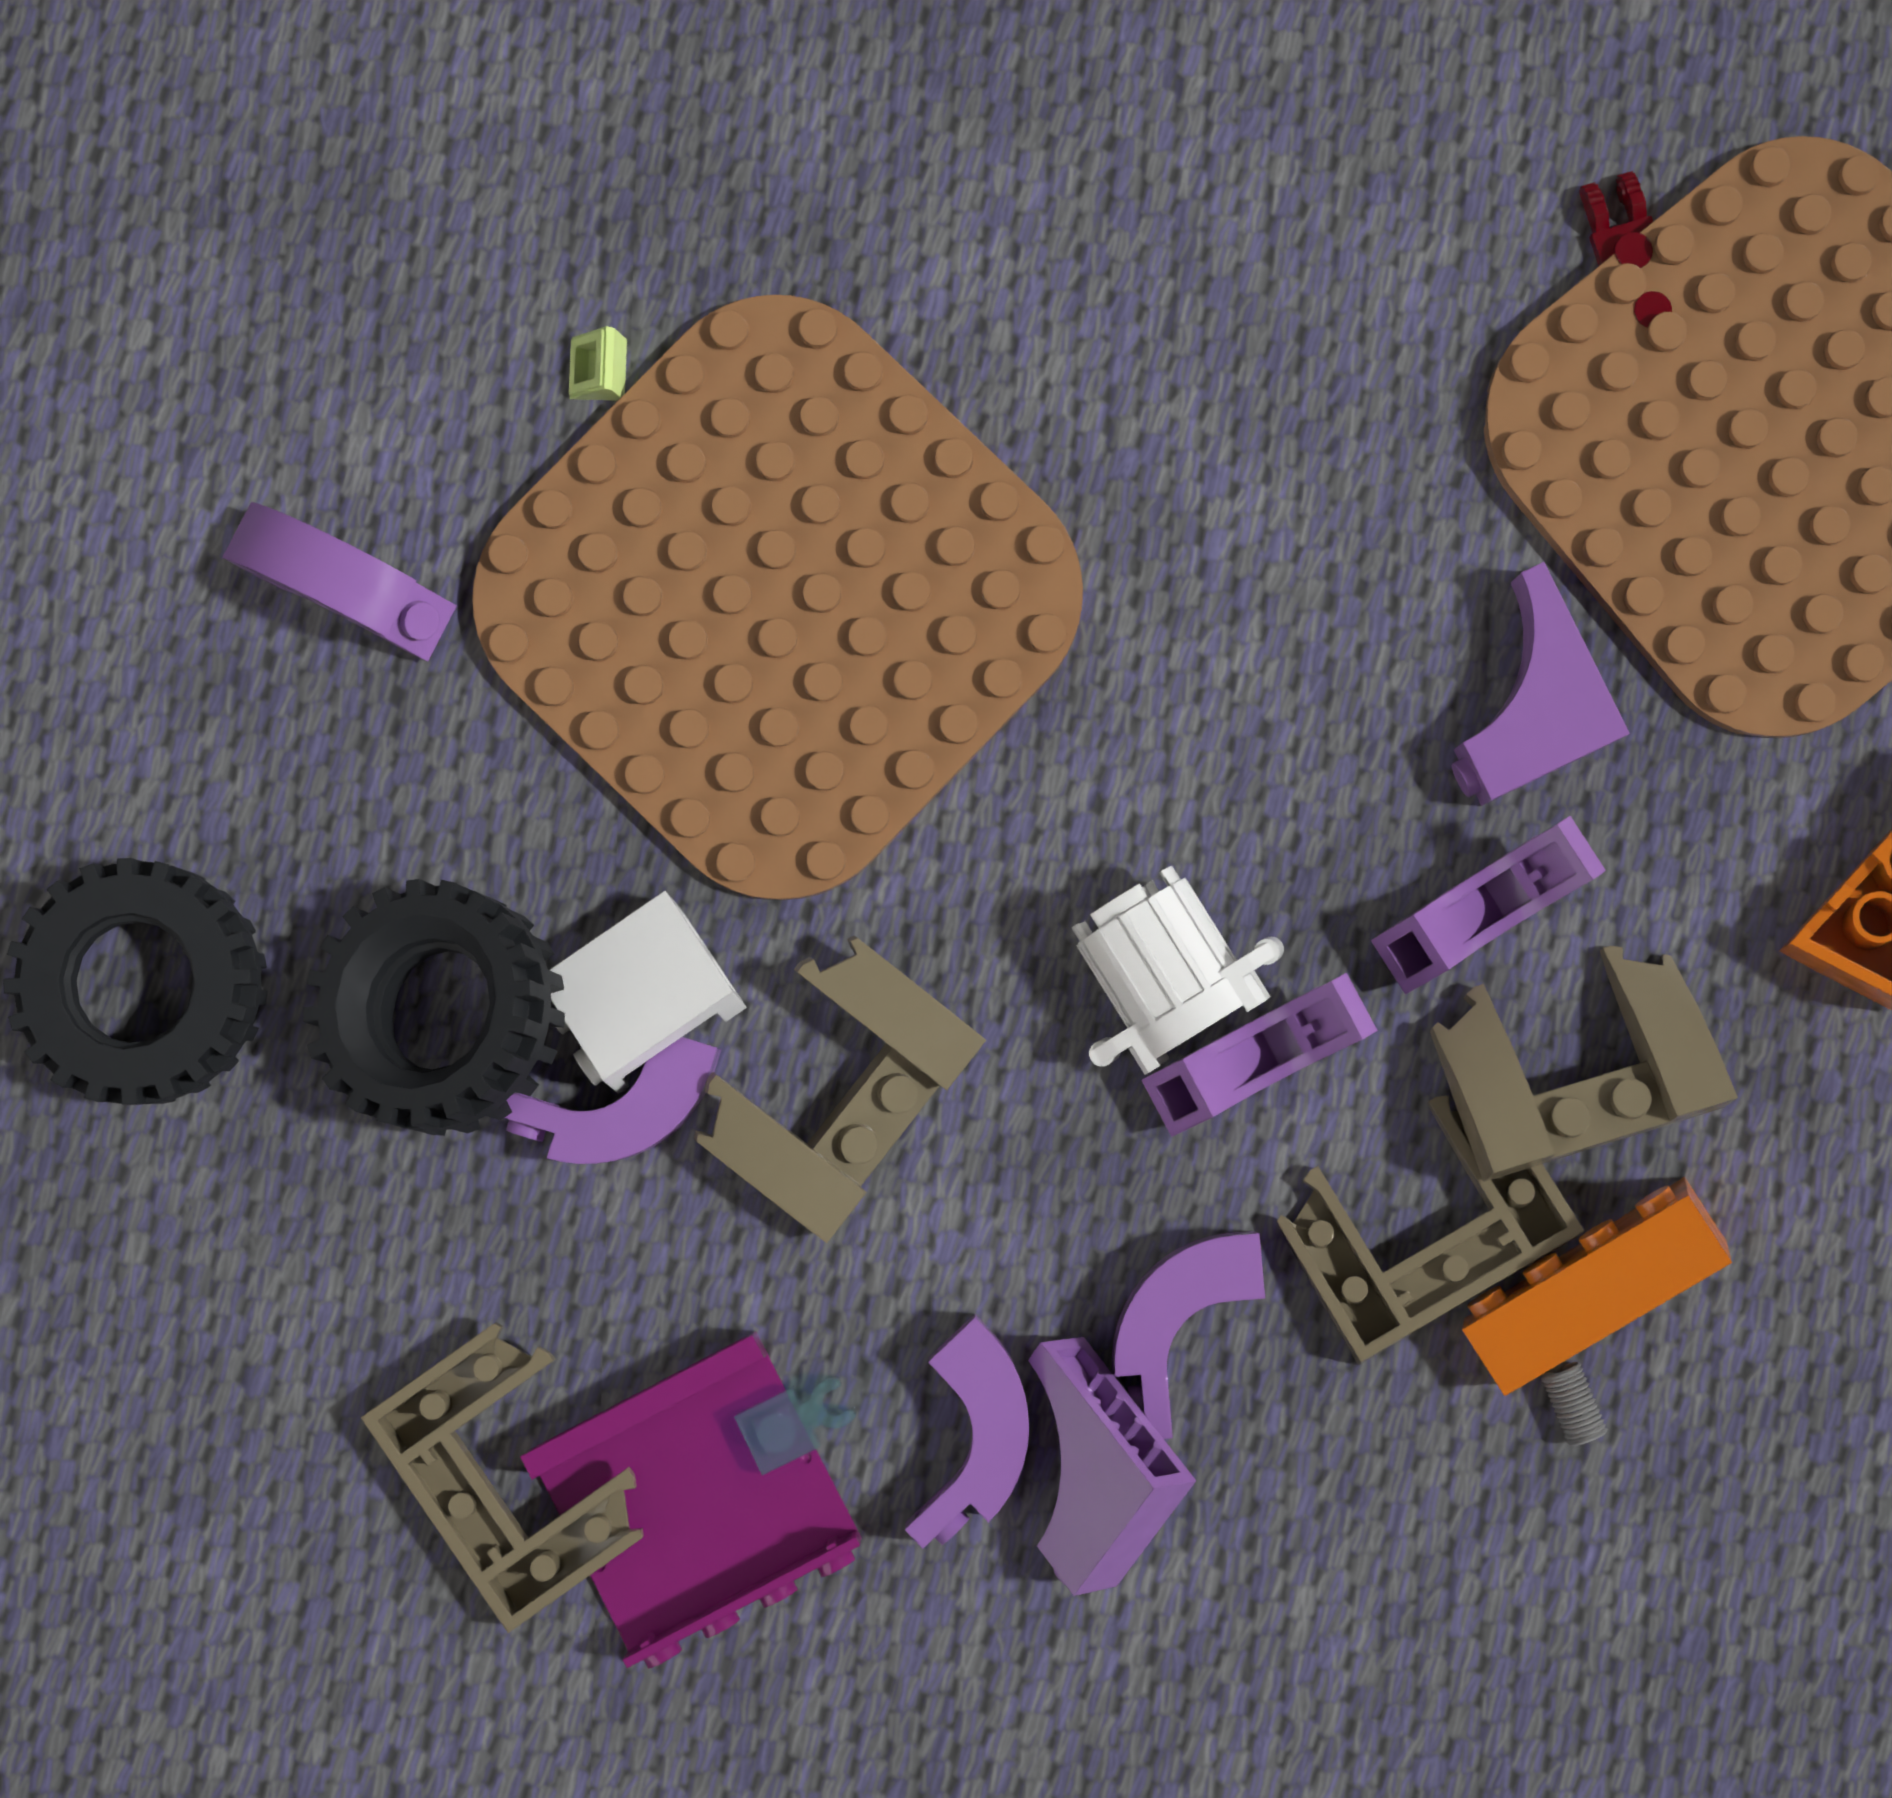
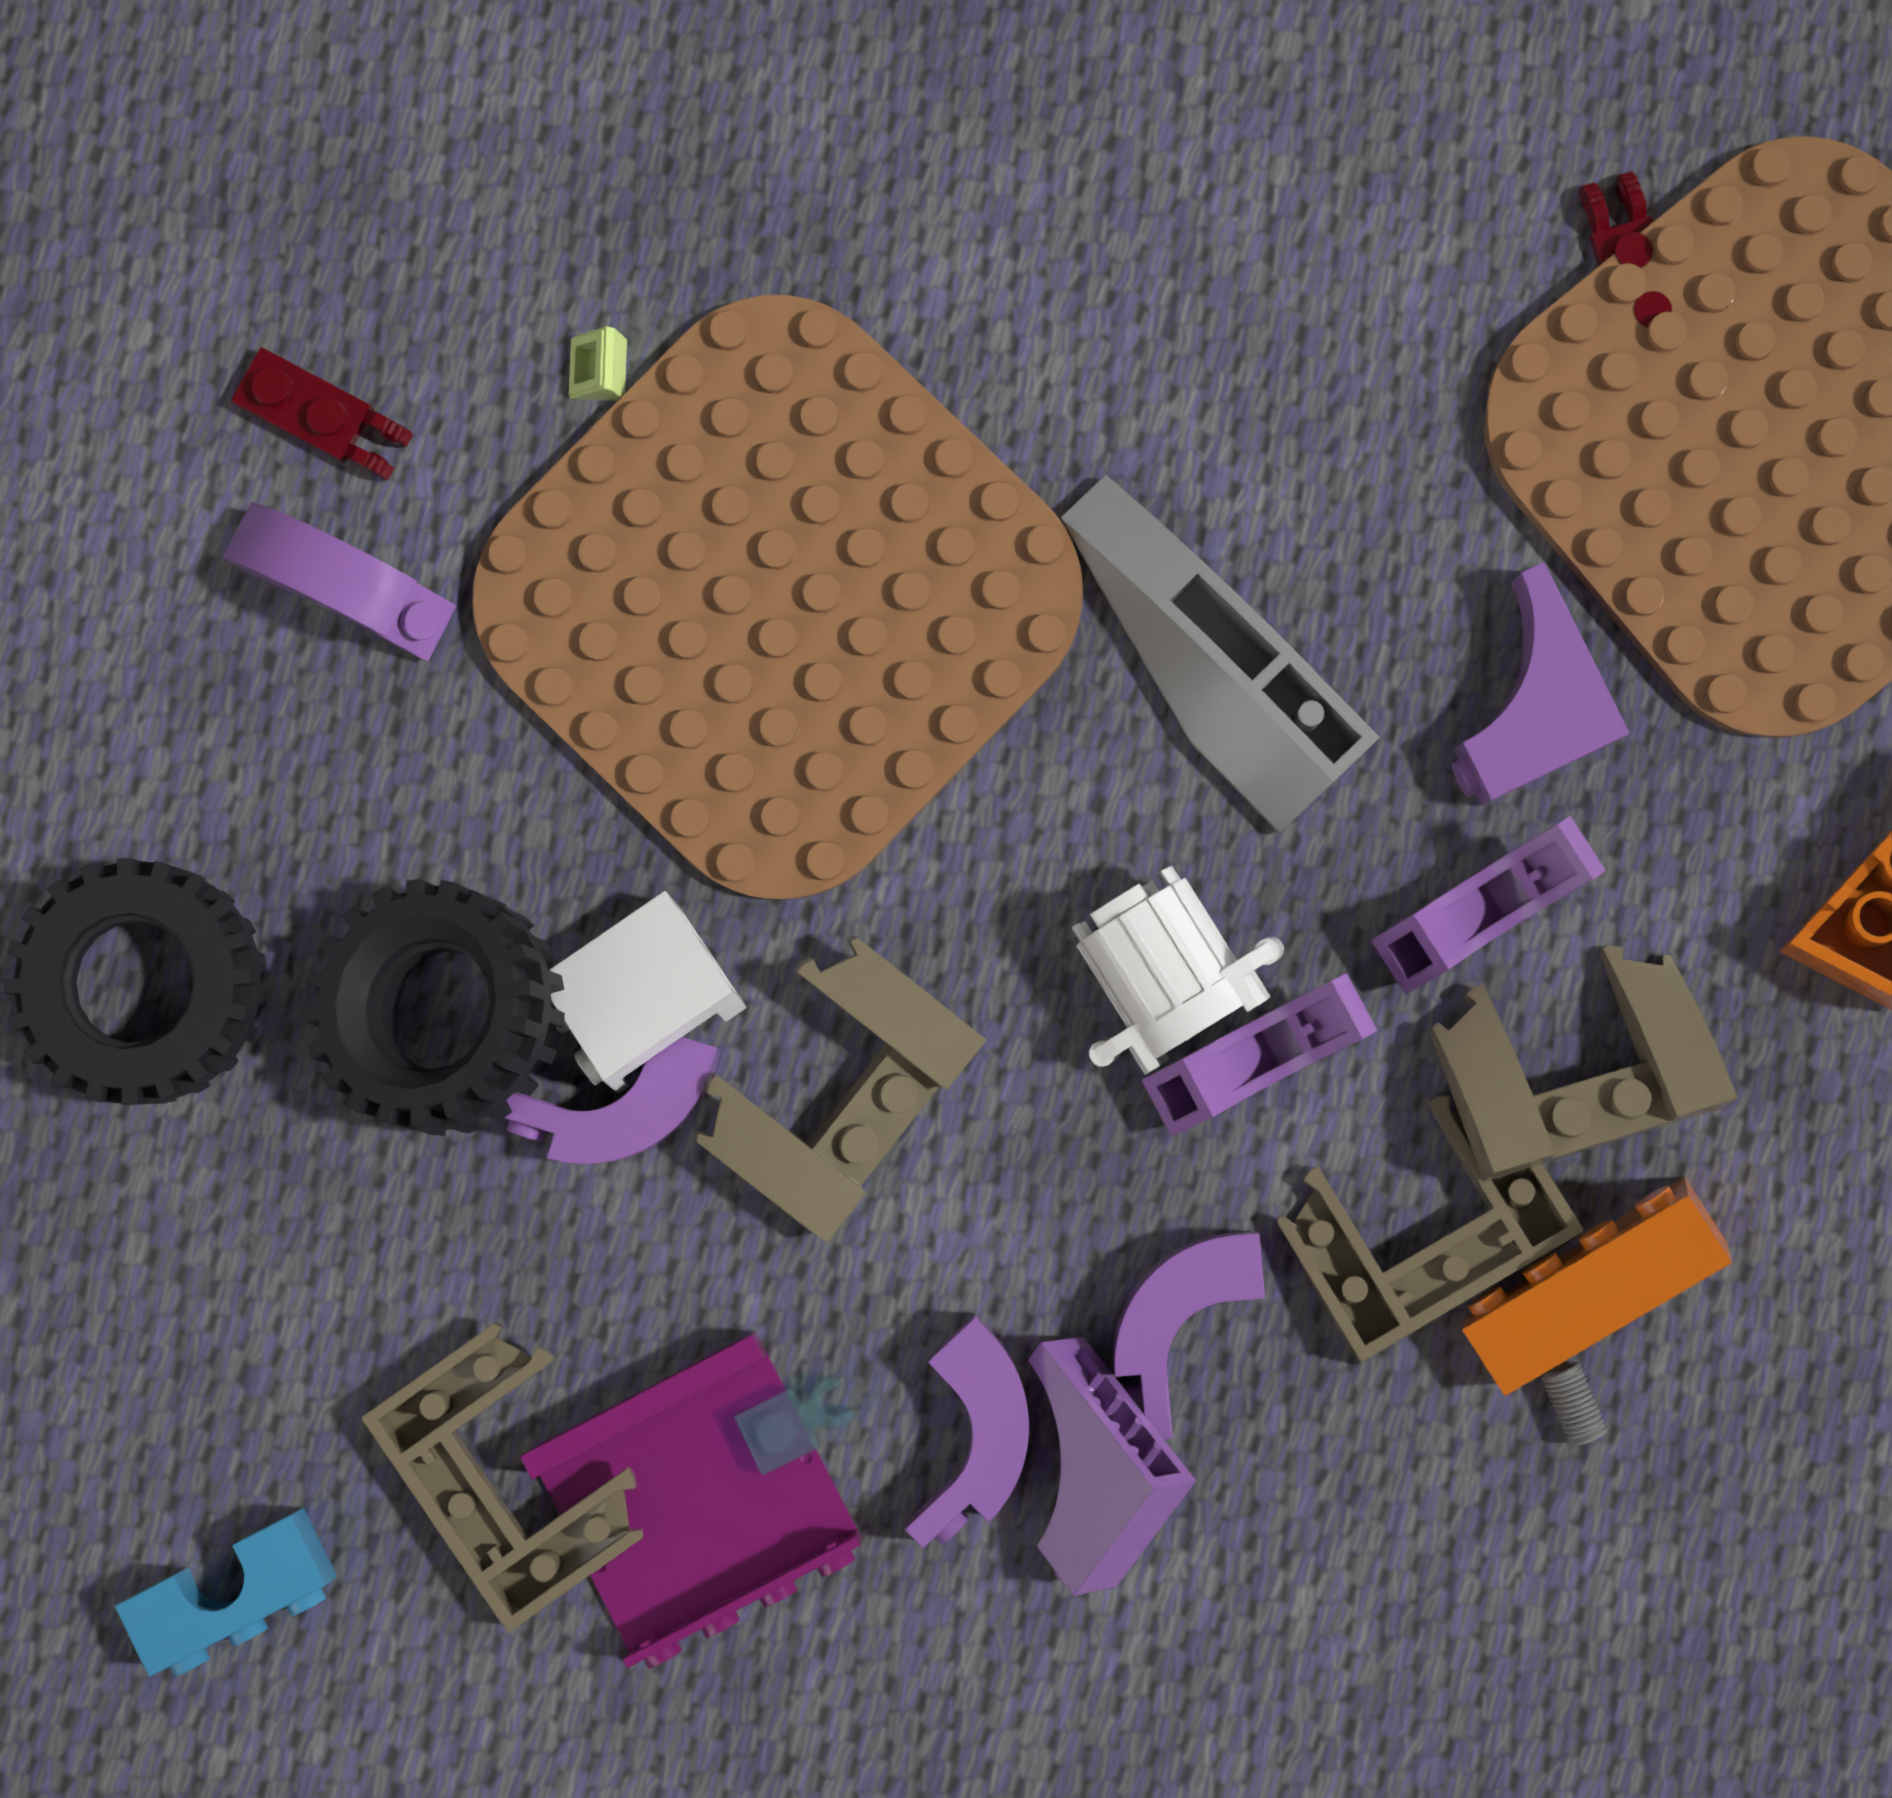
(177, 1621): none -> dark azure arch
(315, 412): none -> dark red hinge
(1216, 661): none -> light grey wedge

